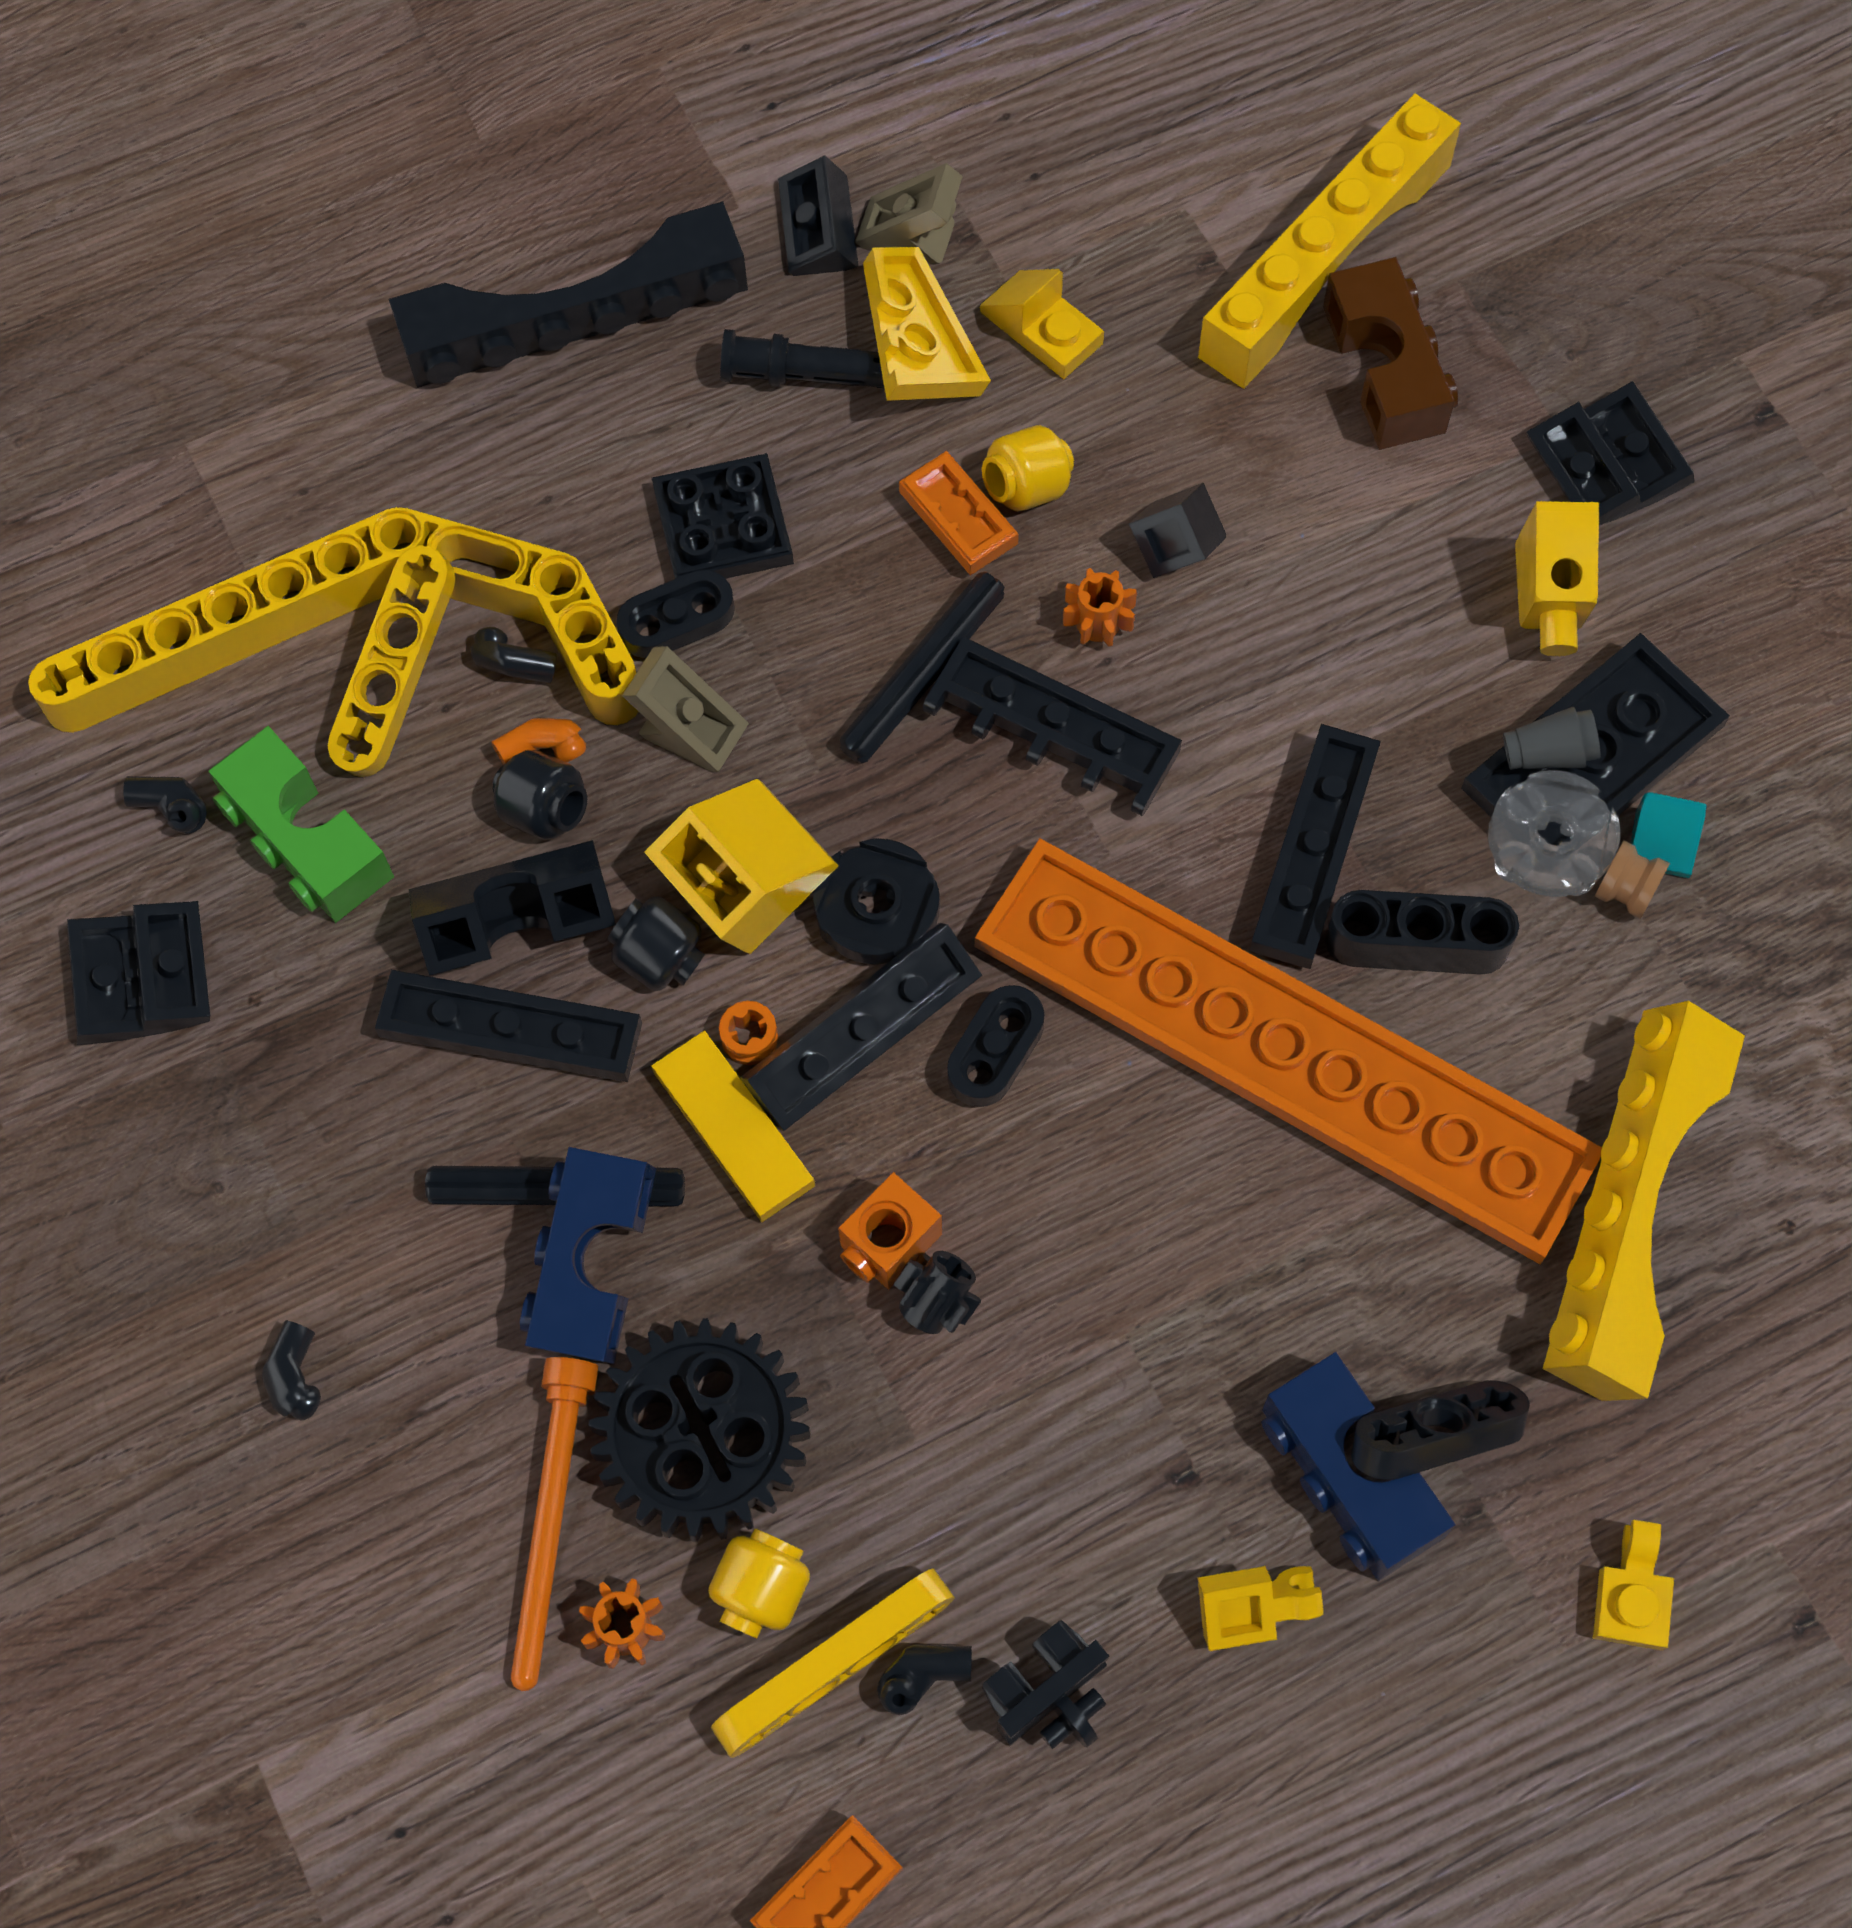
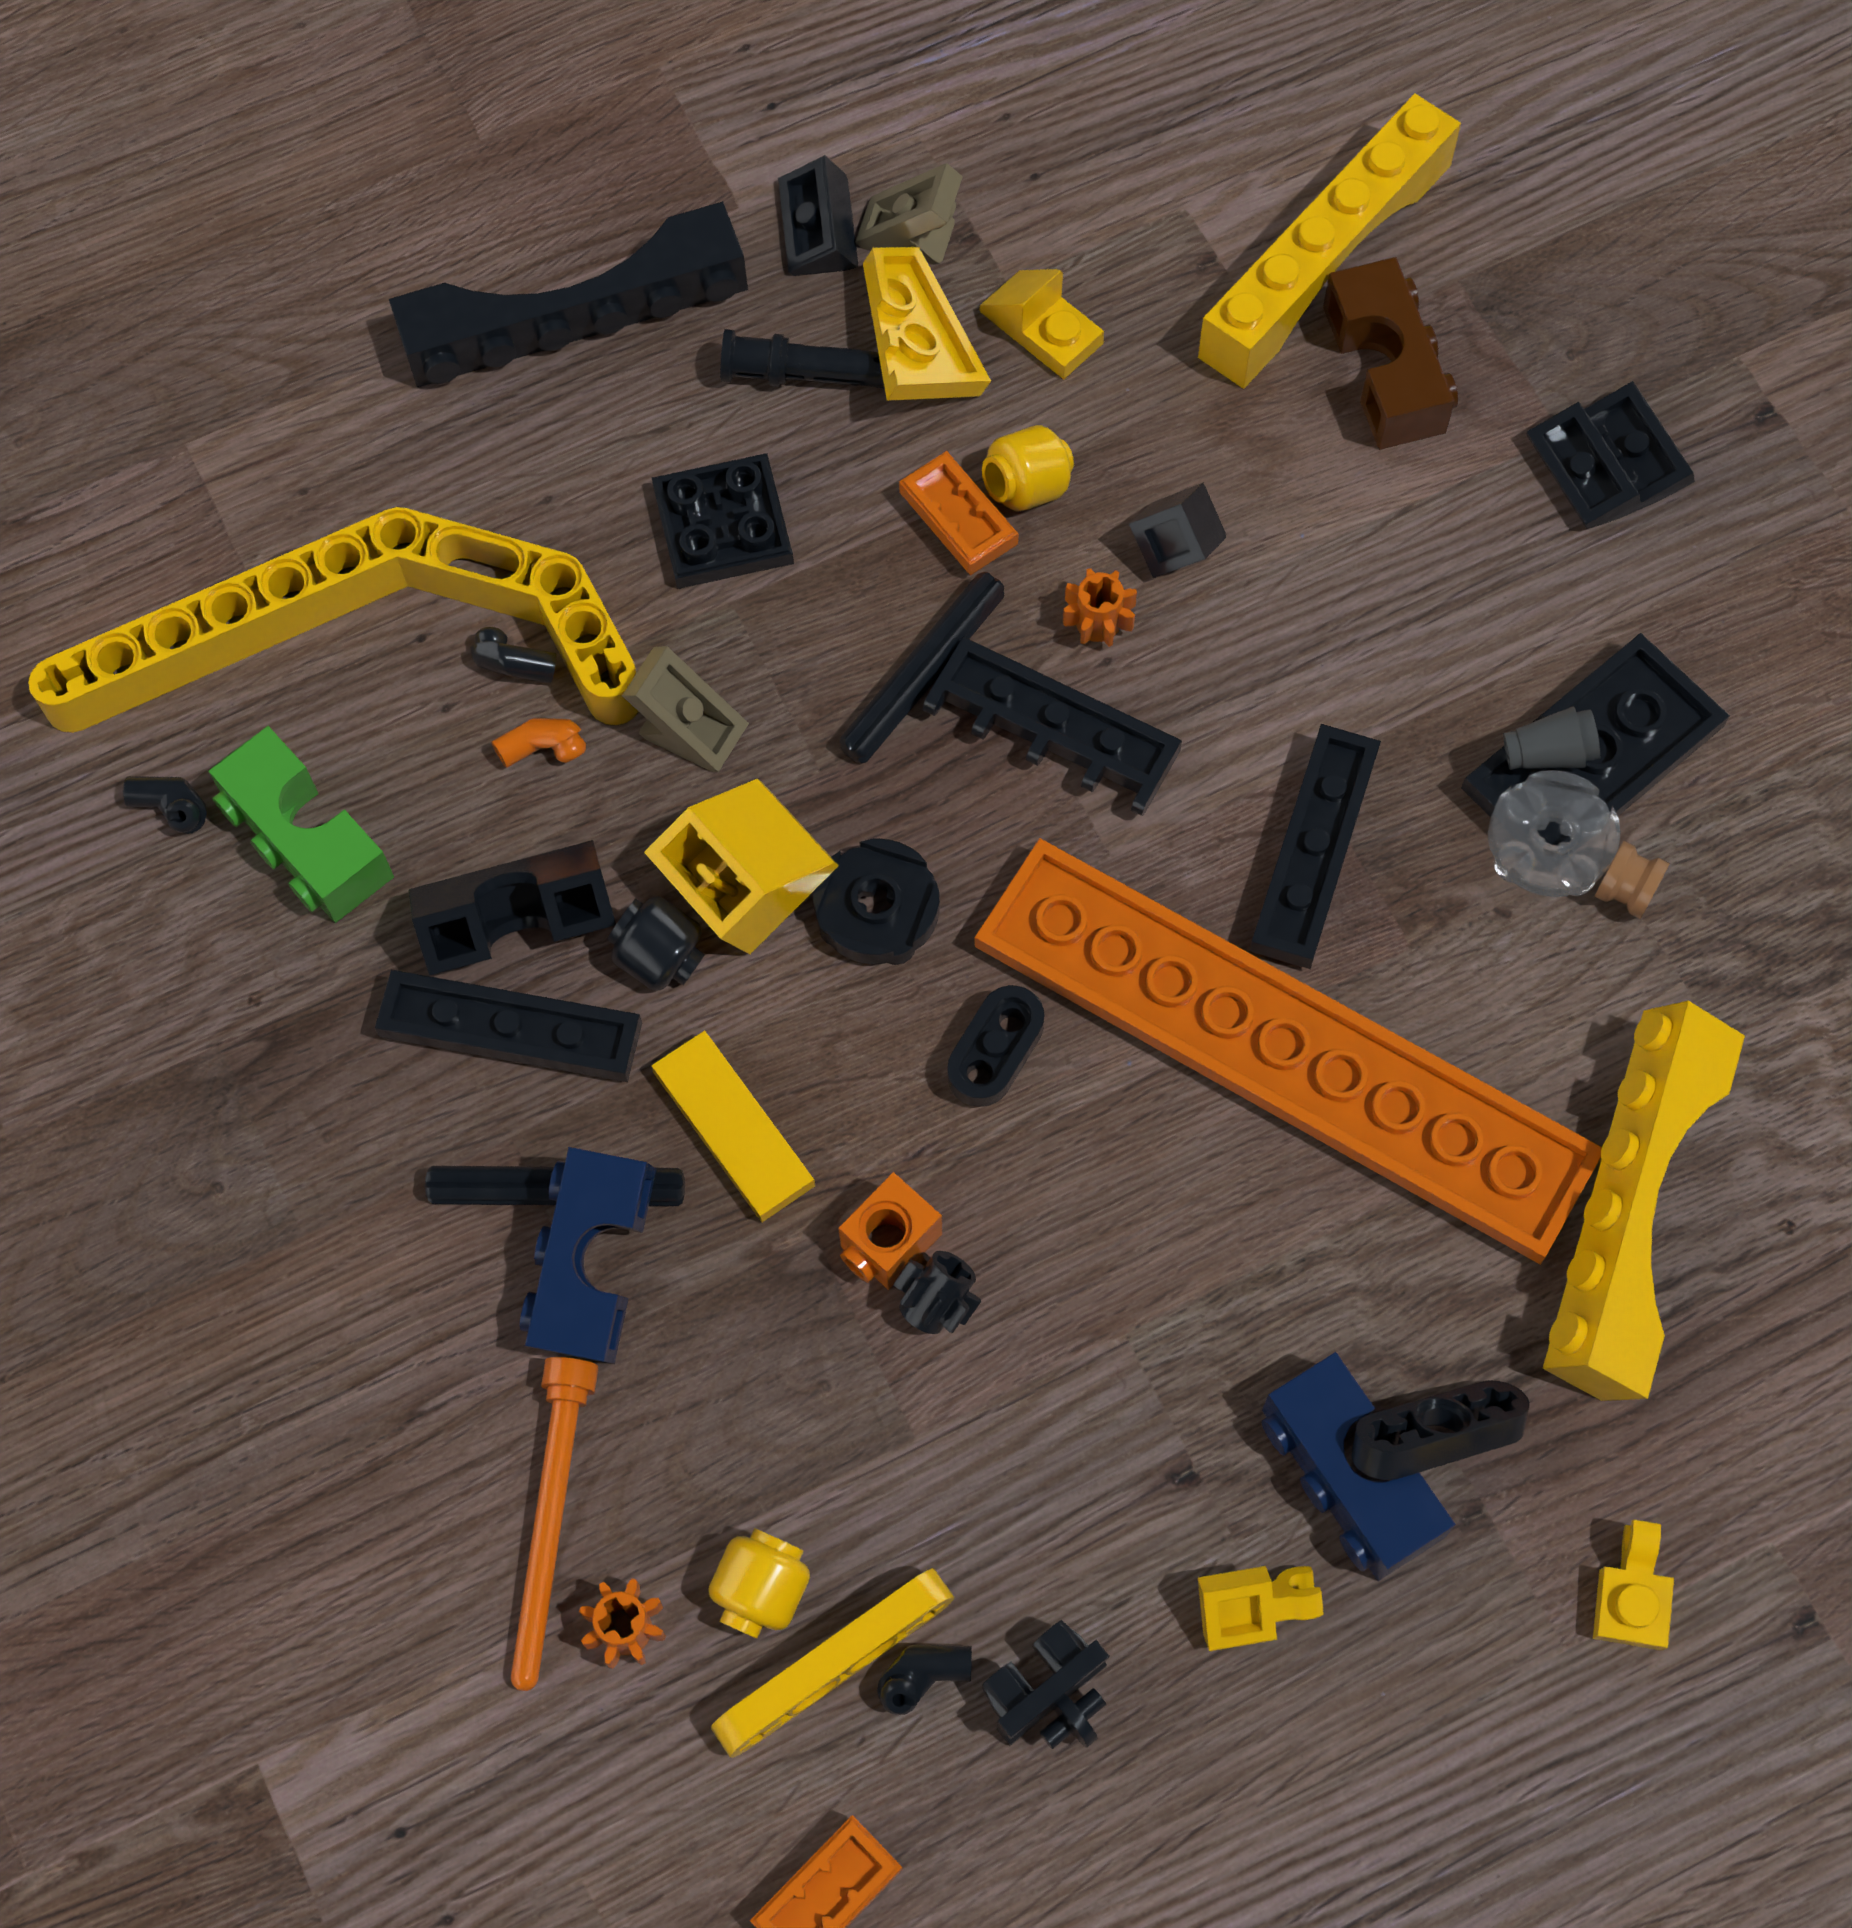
(138, 973): black slope -> none
(283, 1373): black arm -> none
(381, 658): yellow beam -> none
(539, 794): black head -> none
(646, 1456): black gear -> none
(673, 612): black plate -> none
(740, 1016): orange bush -> none
(861, 1026): black plate -> none
(1447, 916): black beam -> none
(1558, 572): yellow torso -> none
(1669, 830): teal slope -> none

